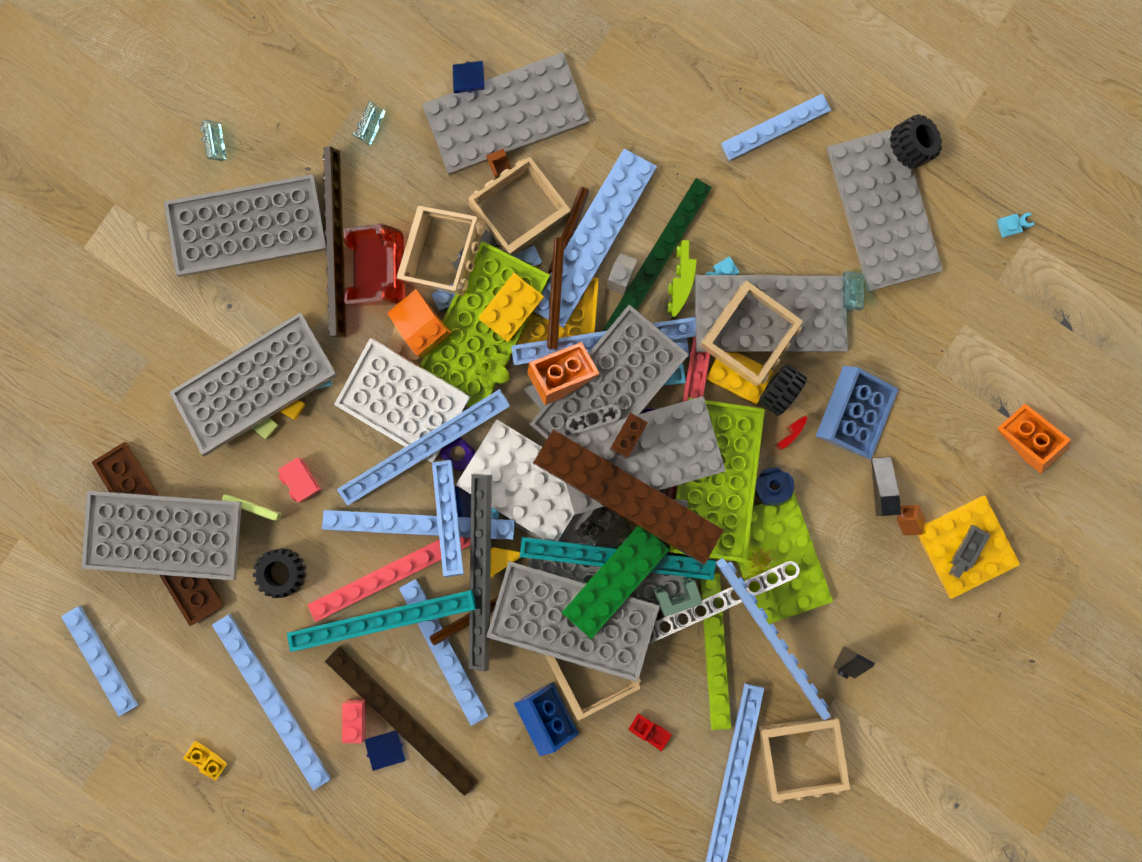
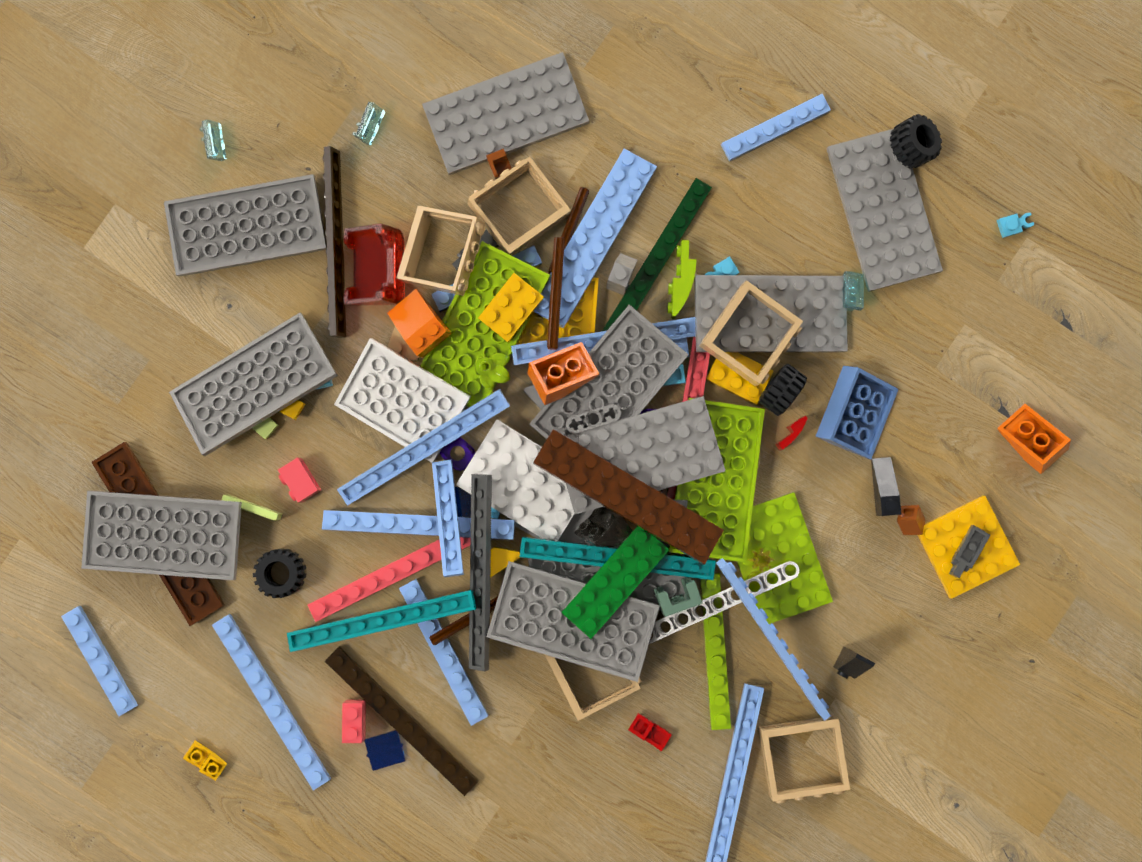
(468, 77): clear blue piece -> none
(546, 719): blue slope -> none
(631, 428): reddish brown window -> none
(769, 496): dark blue plate -> none

